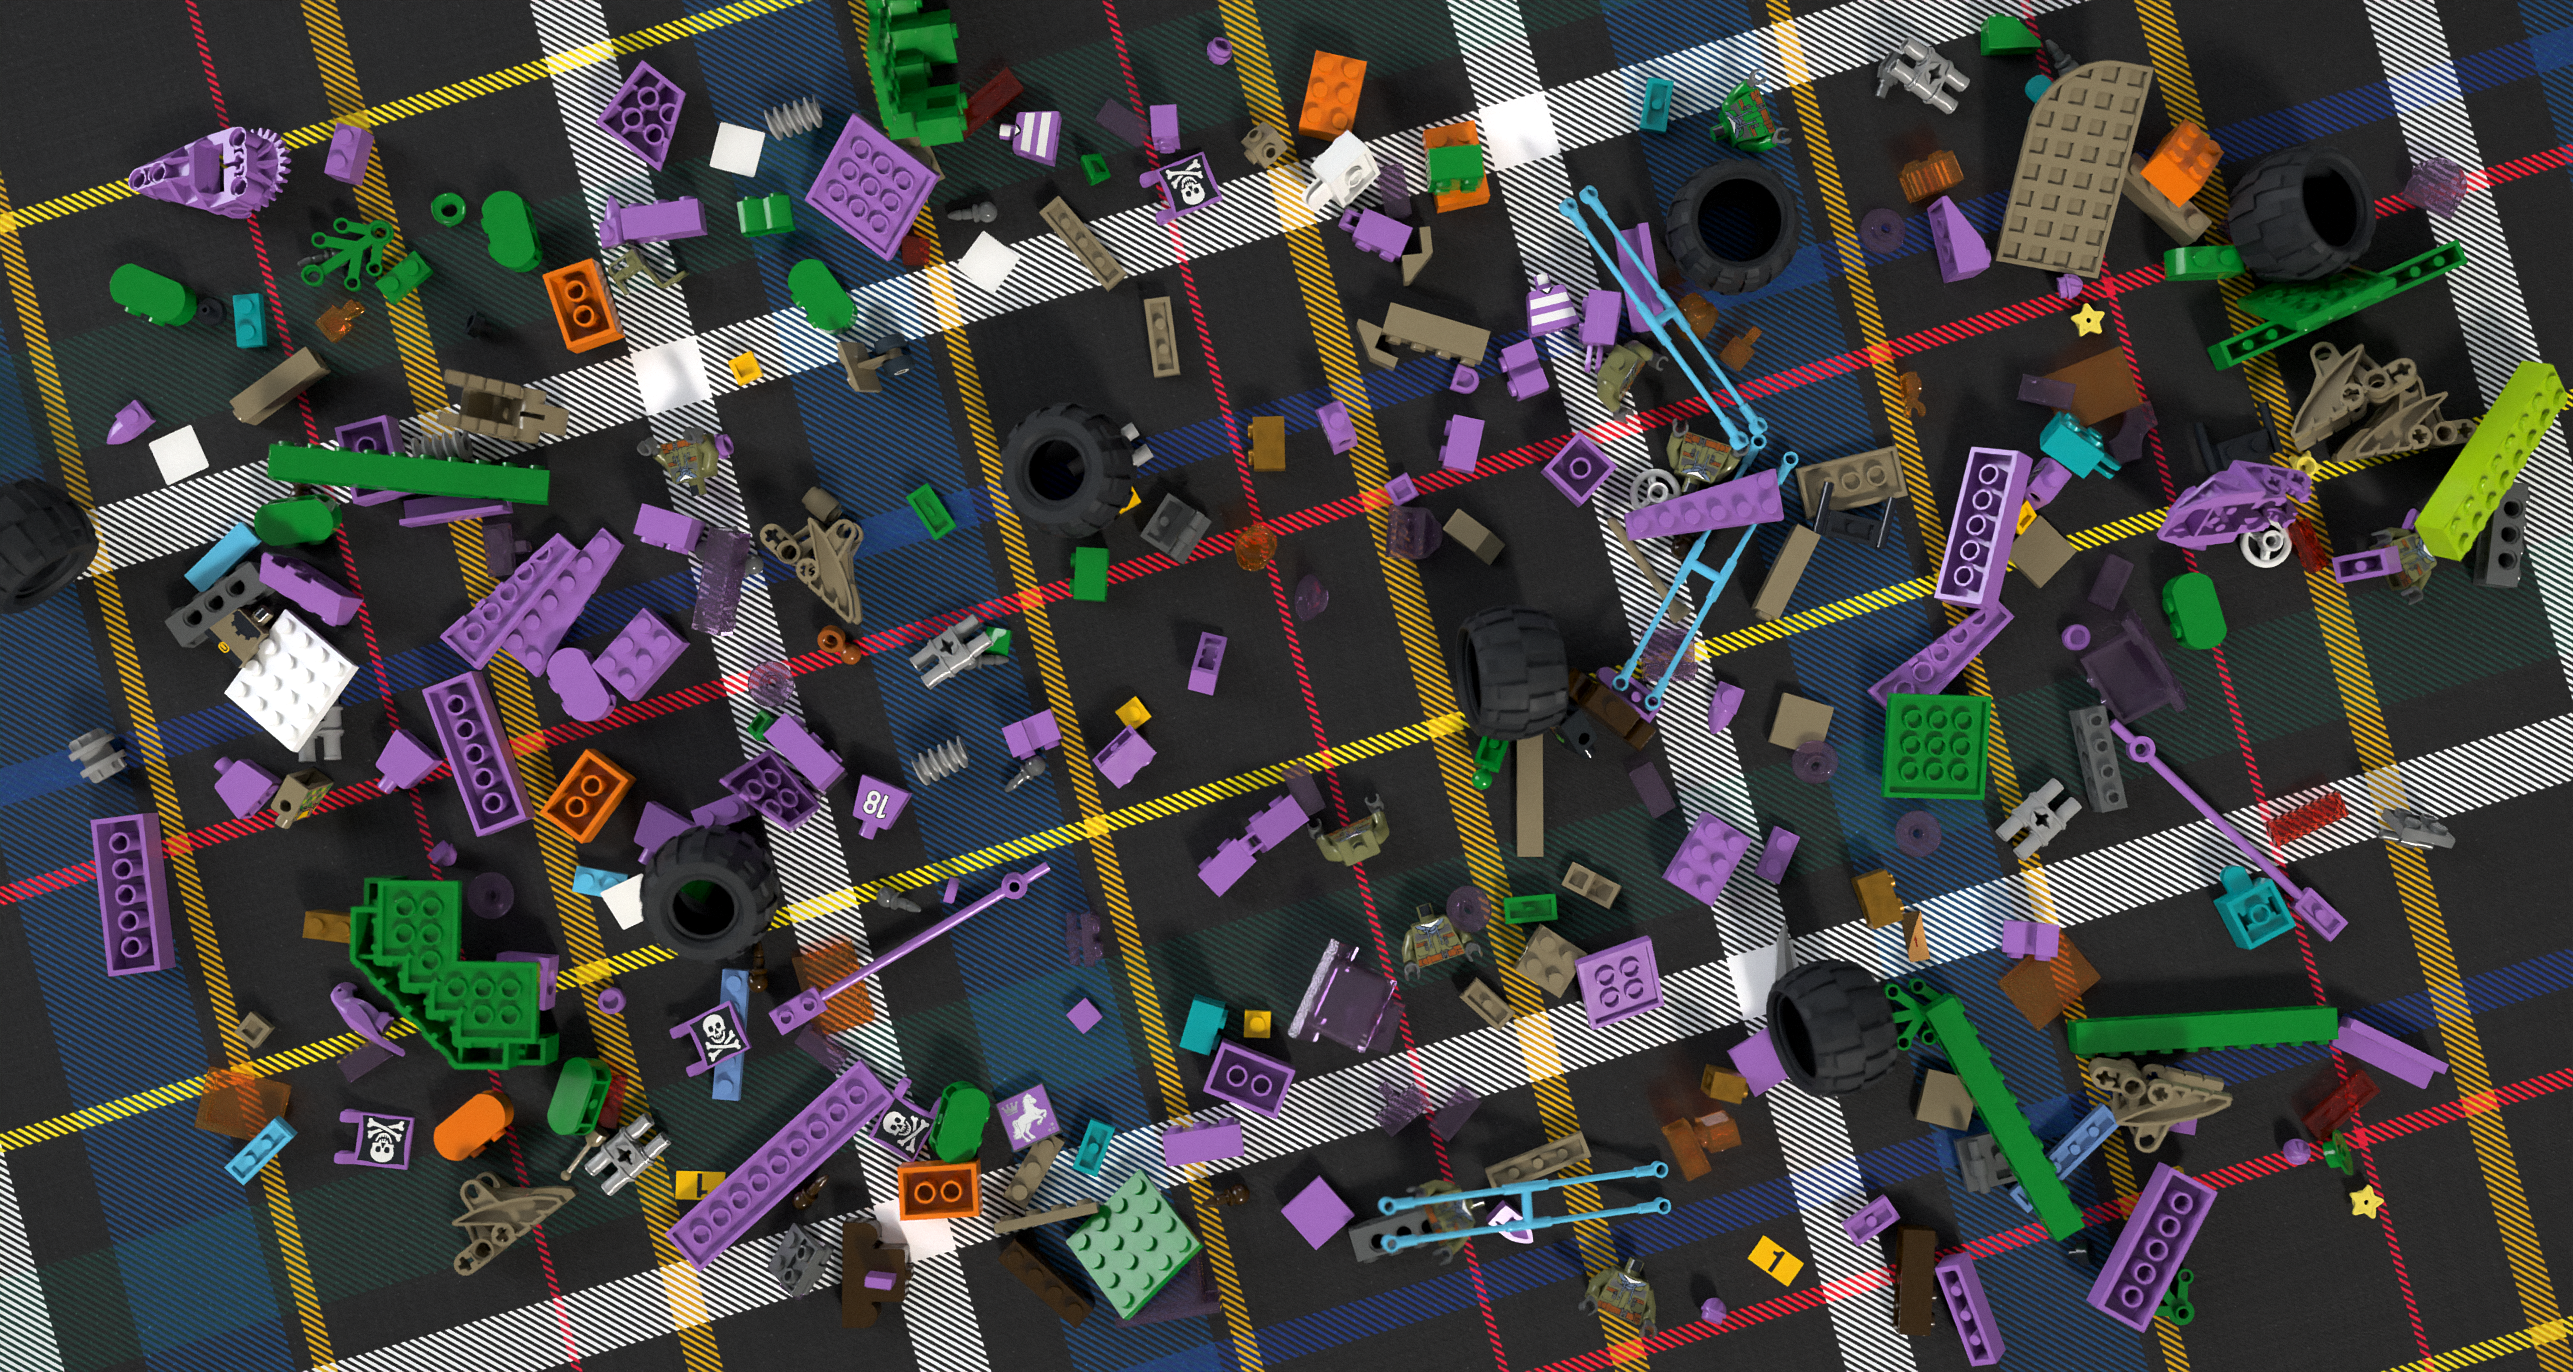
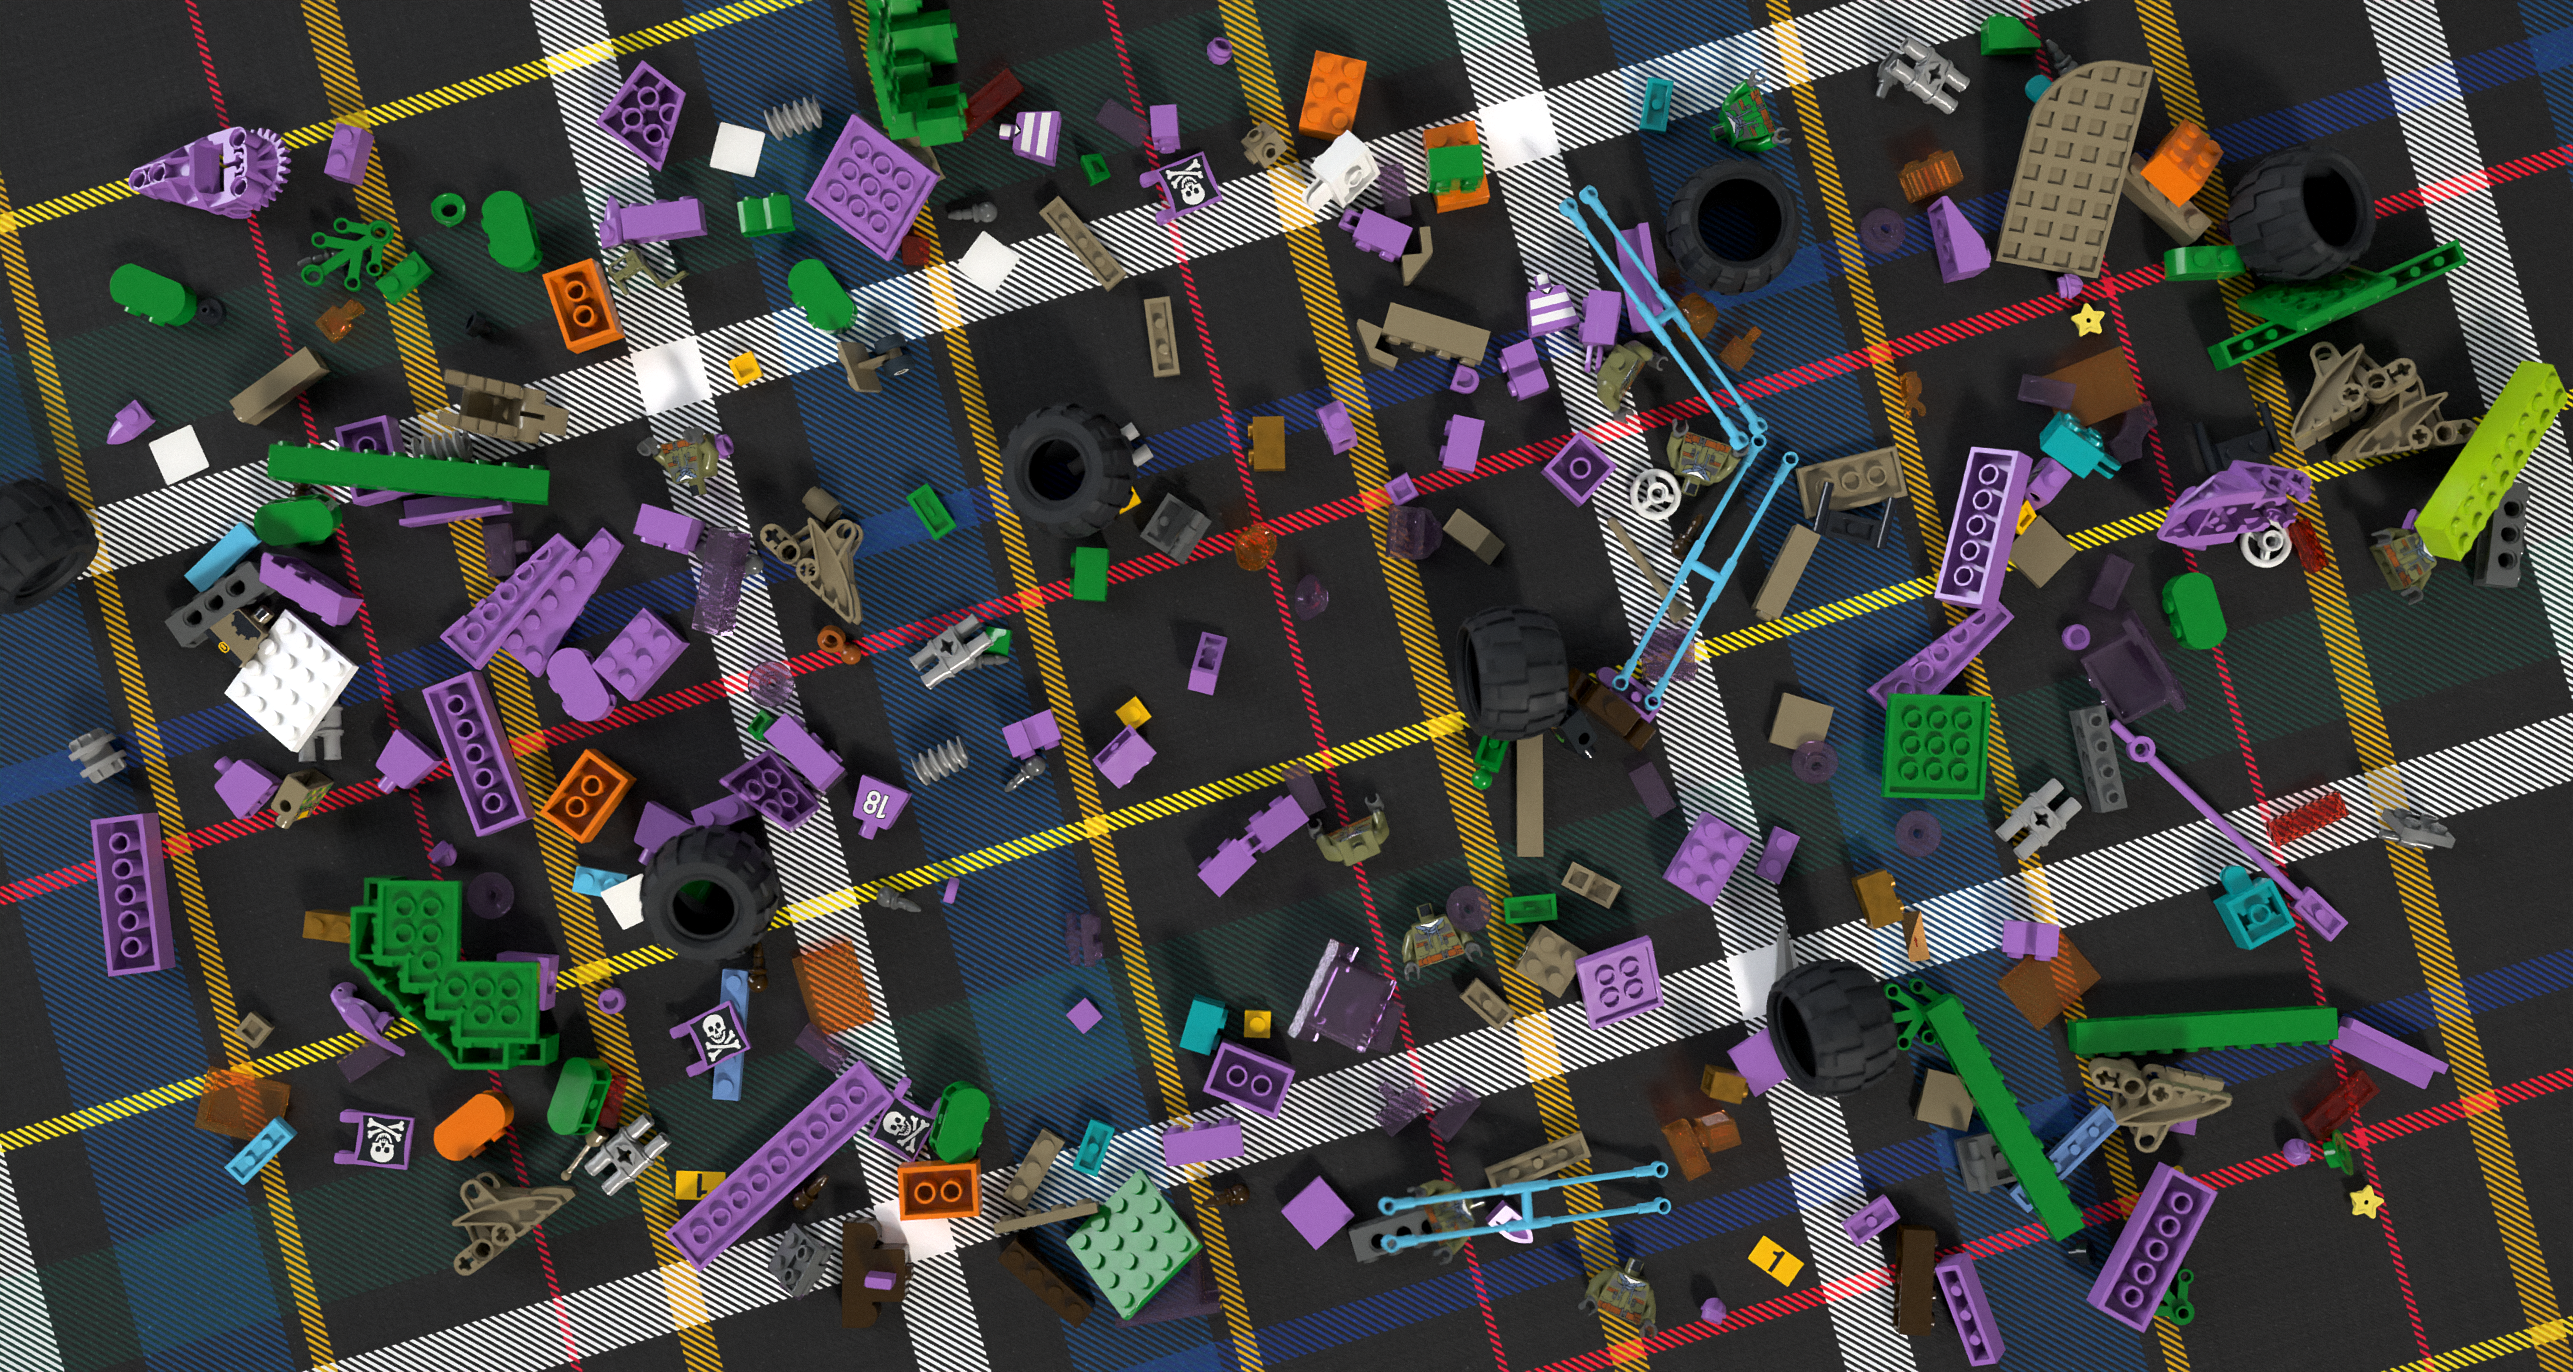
(250, 320): teal plate -> none
(812, 1002): medium lavender bar -> none
(1029, 1117): tile -> none
(1723, 706): medium lavender plate -> none
(1727, 505): medium lavender wing -> none
(2306, 460): light yellow plate -> none
(2367, 564): medium lavender brick -> none
(2436, 186): clear purple slope -> none

